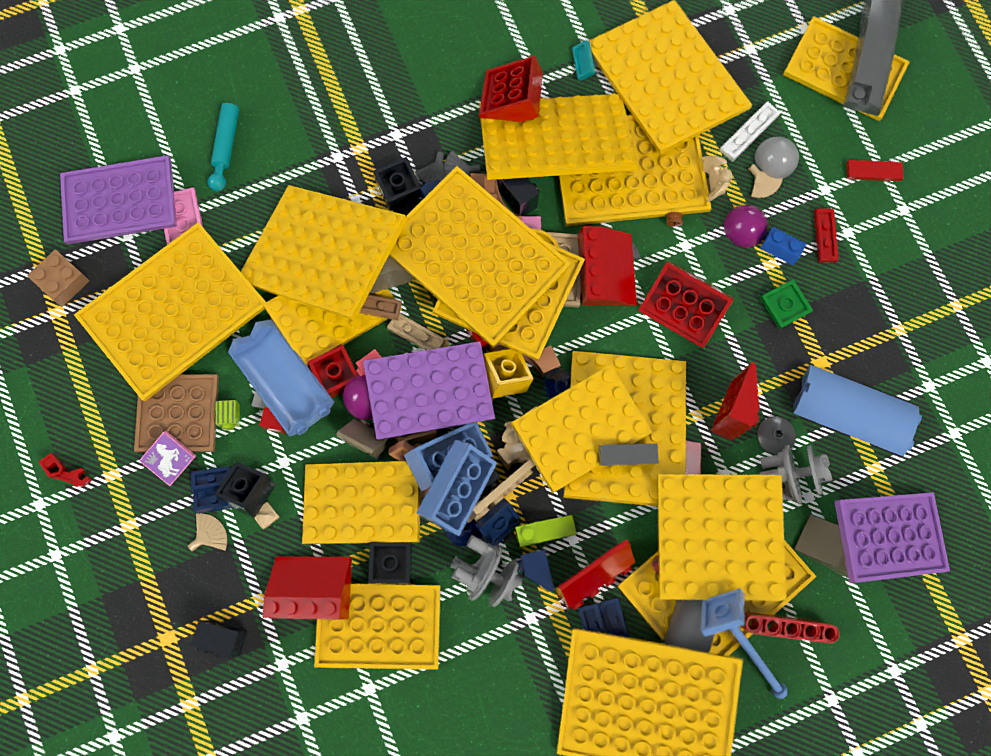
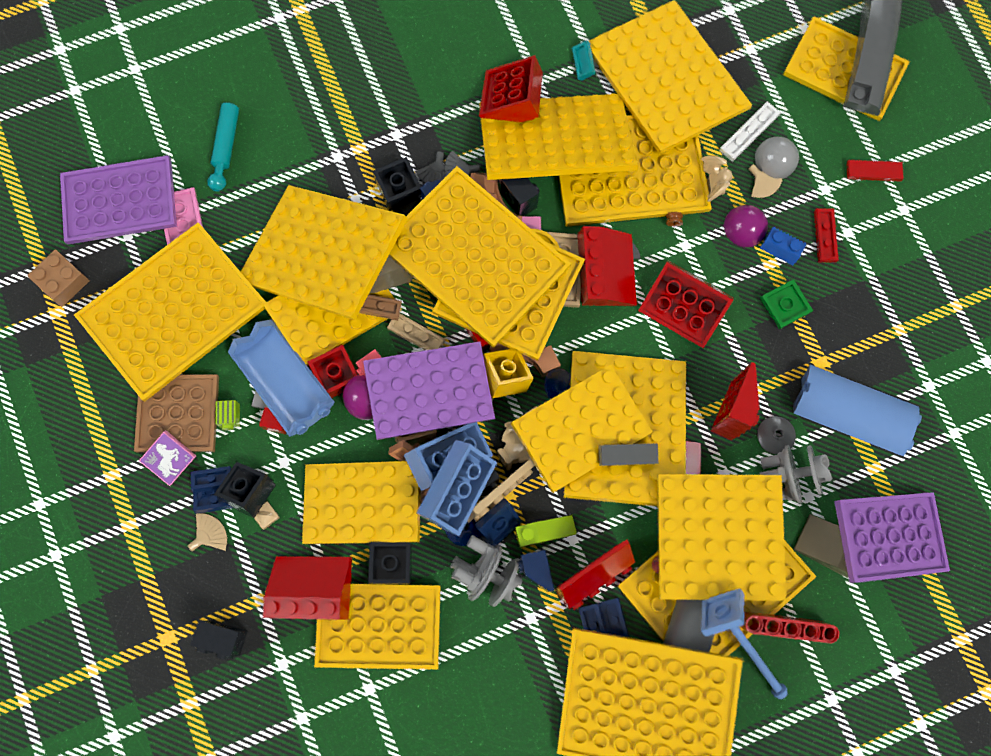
(73, 477): red piece -> none
(363, 438): dark tan slope -> none

